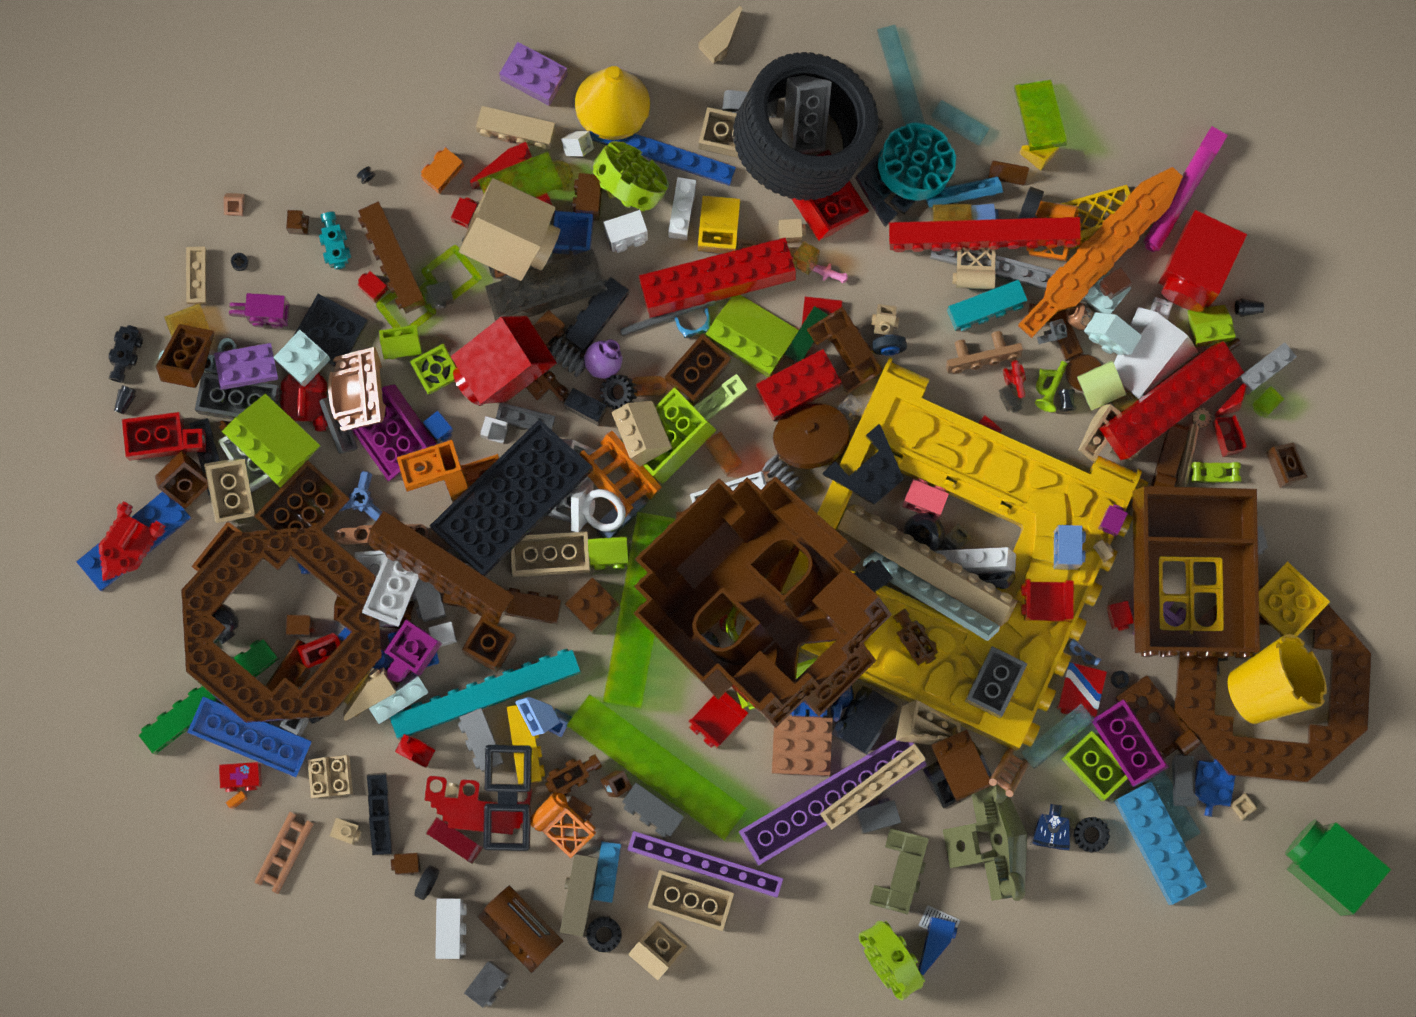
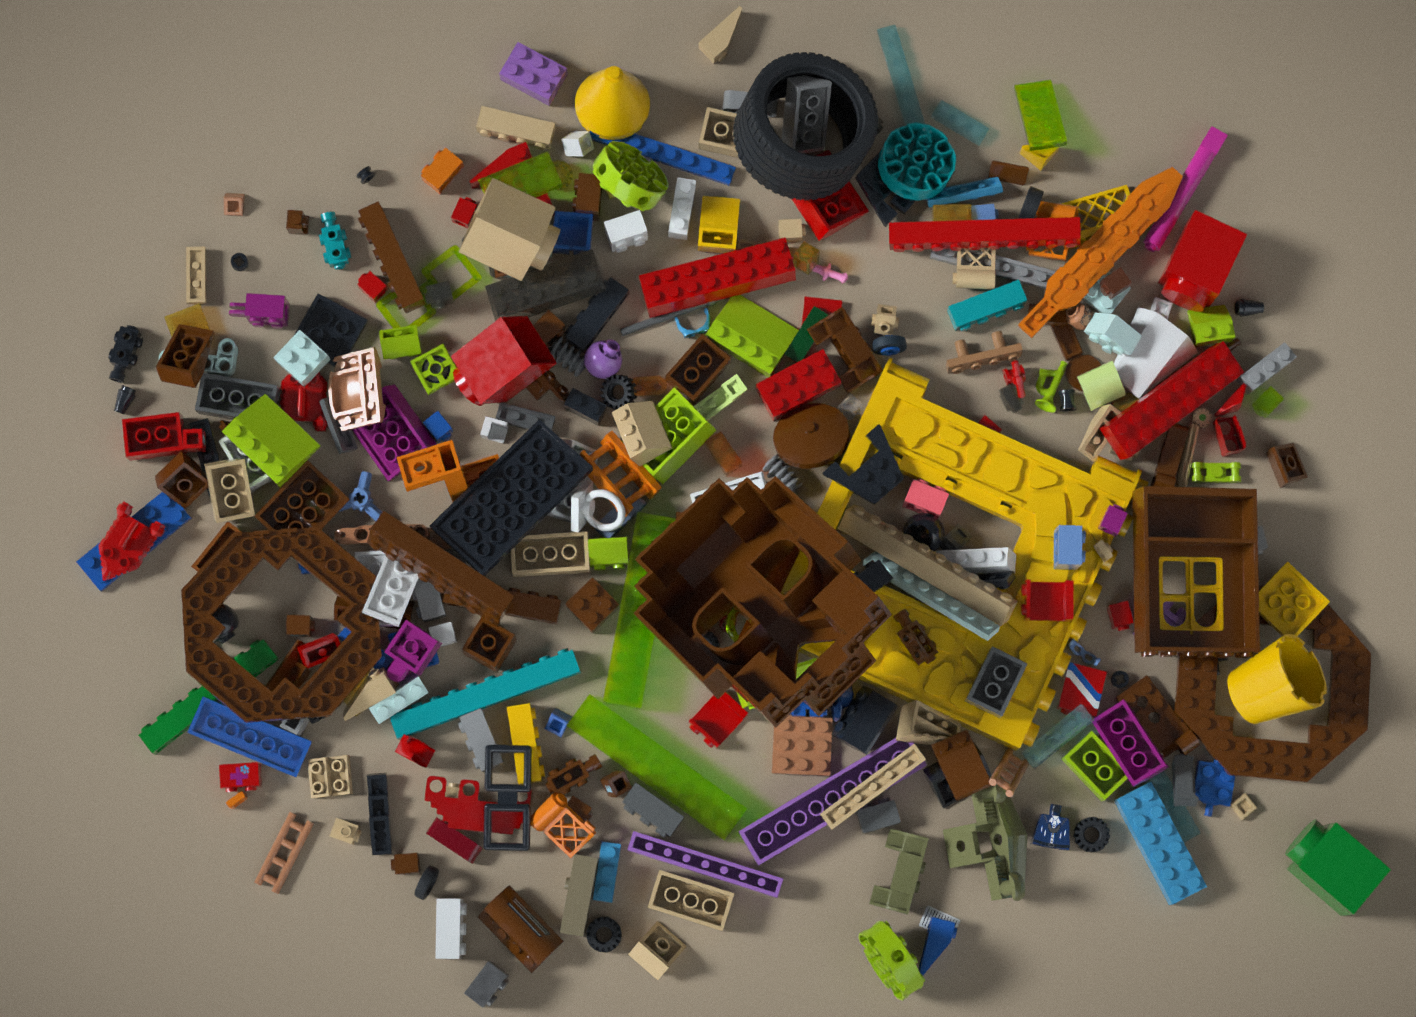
(245, 366): medium lavender plate -> none
(537, 715): light blue slope -> none
(1057, 332): dark grey bracket -> none

